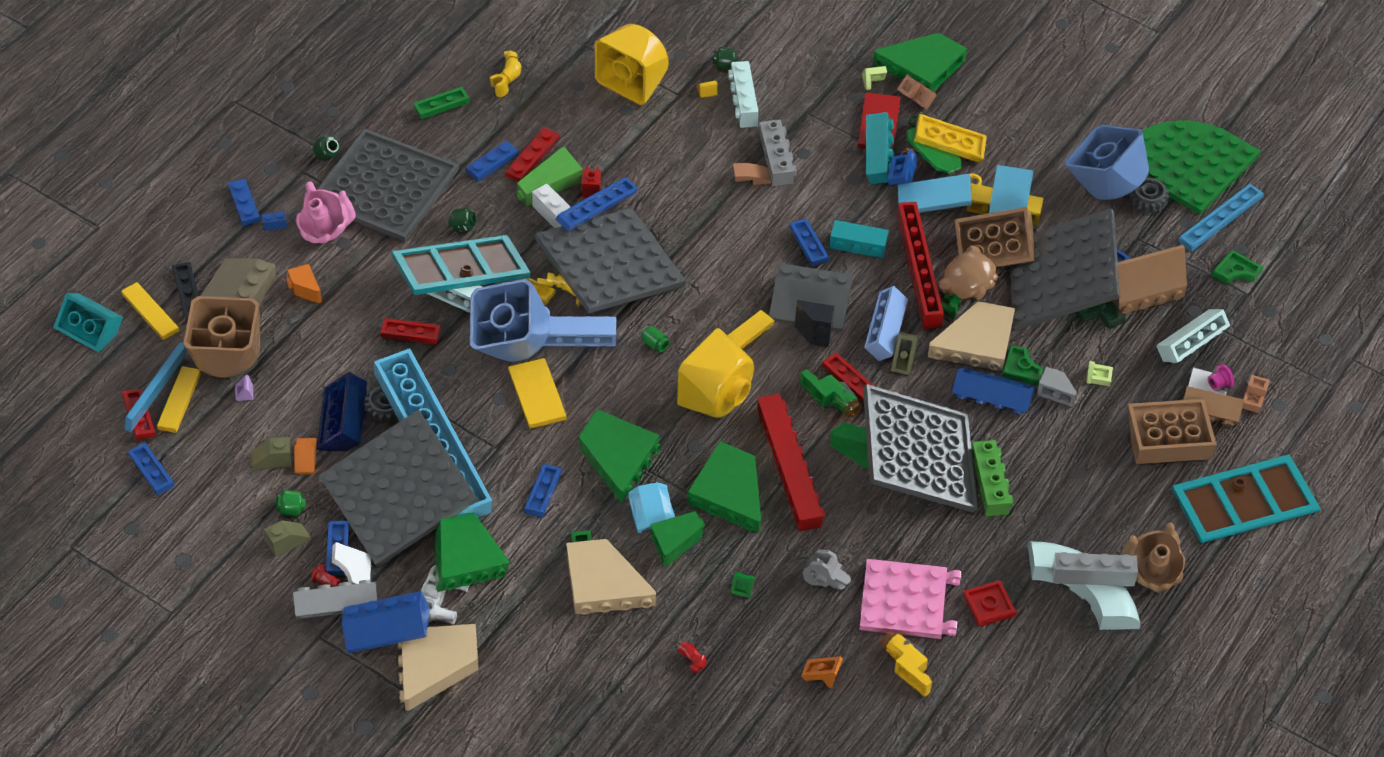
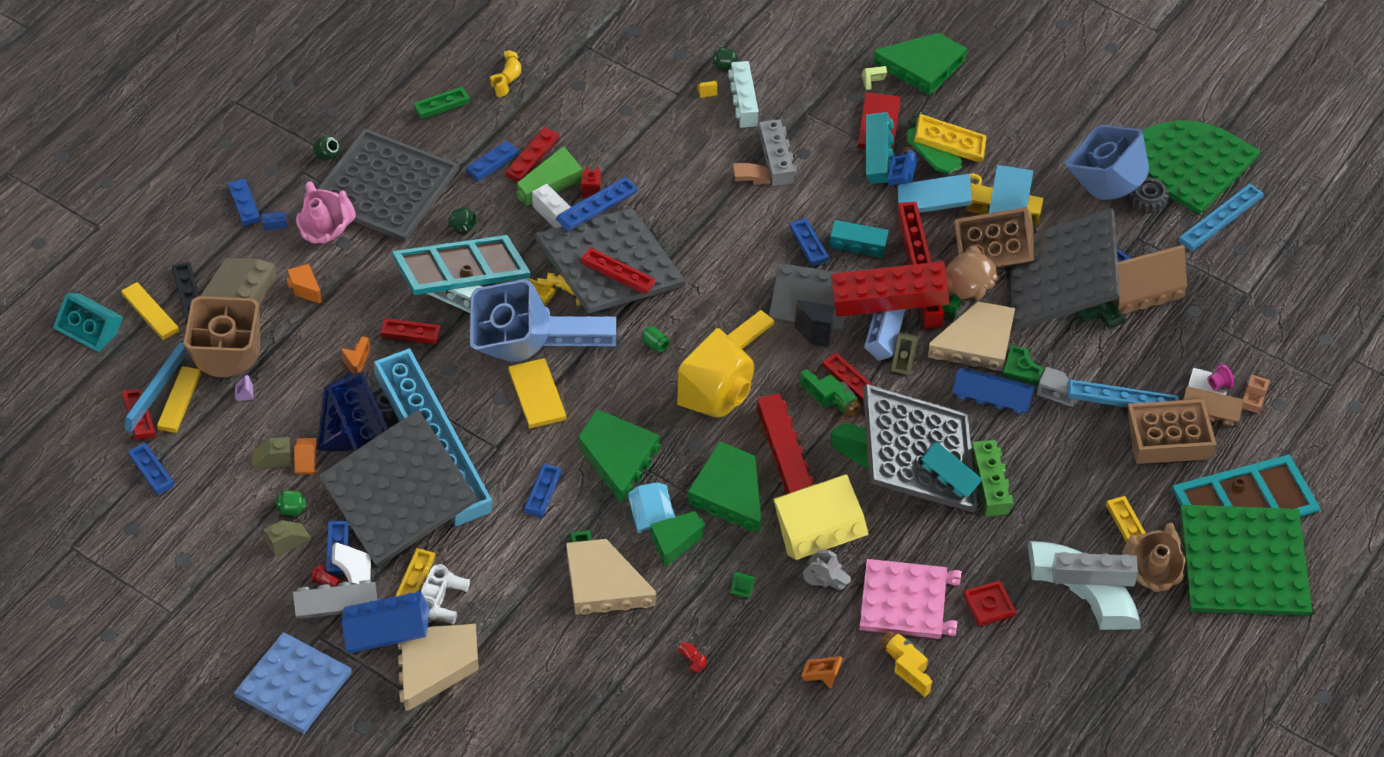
(293, 682): none -> medium blue plate
(356, 358): none -> orange slope
(357, 409): none -> clear blue slope
(416, 572): none -> yellow tile
(466, 553): green slope -> none
(618, 271): none -> red plate
(630, 62): yellow piece -> none
(820, 517): none -> light yellow slope
(890, 289): none -> red brick
(916, 92): nougat slope -> none
(950, 470): none -> teal slope
(1099, 374): yellowish green tile -> none
(1112, 394): none -> dark azure tile
(1125, 517): none -> yellow plate
(1193, 335): light aqua brick -> none
(1236, 267): green tile -> none
(1245, 560): none -> green plate

